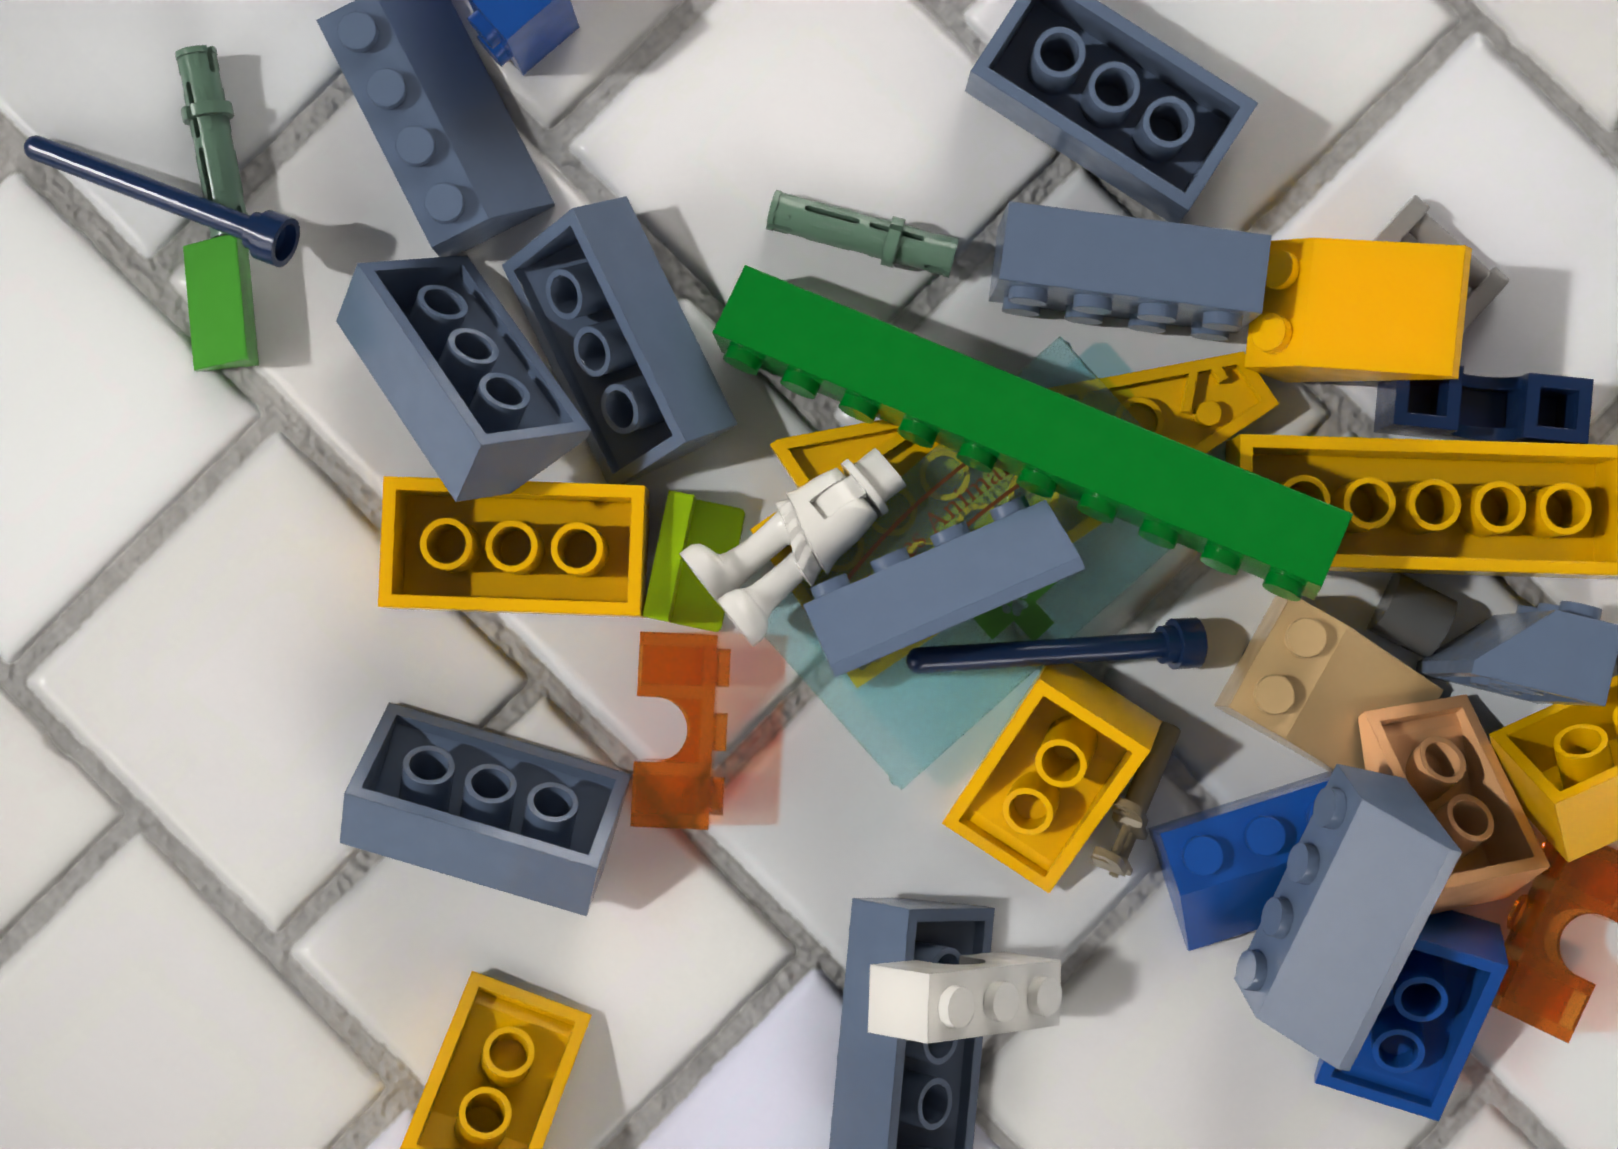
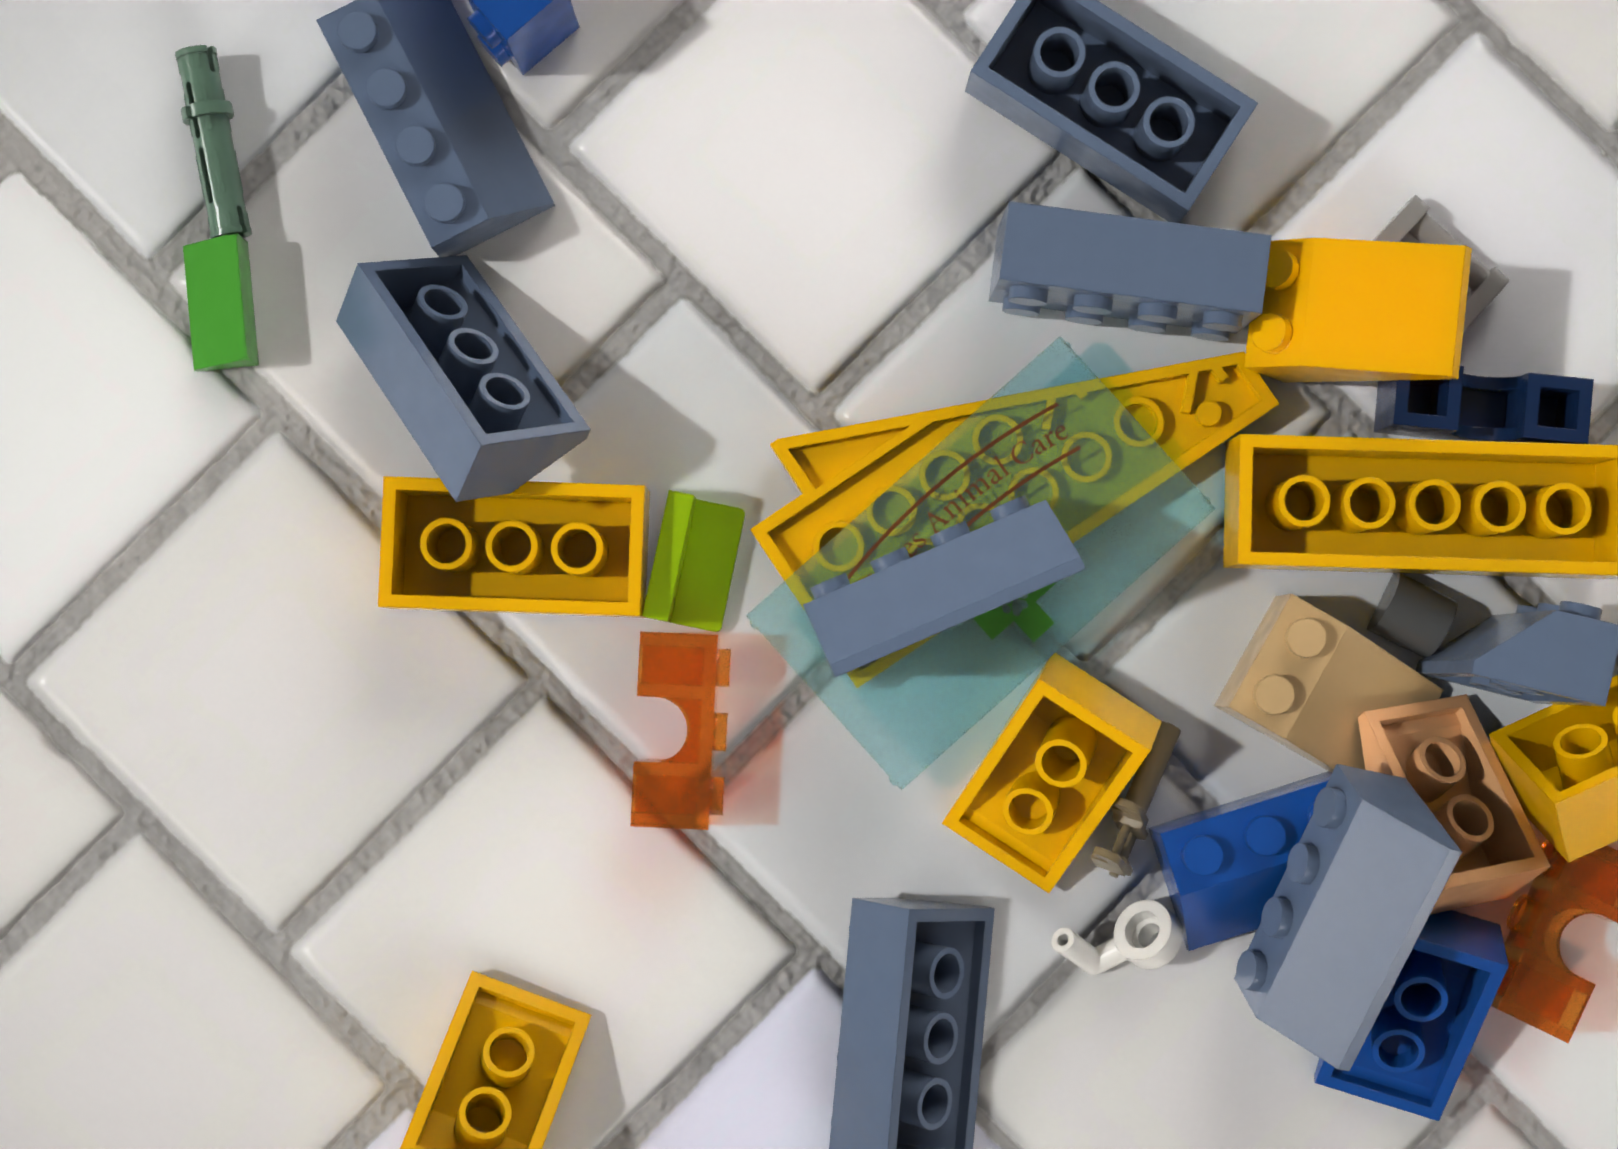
(267, 235): dark blue piece -> none
(484, 808): sand blue slope -> none
(618, 340): sand blue slope -> none
(817, 522): white piece -> none
(861, 233): sand green pin -> none
(965, 999): white arch -> none
(1032, 433): green brick -> none
(1130, 940): none -> white plate
(1178, 643): dark blue piece -> none

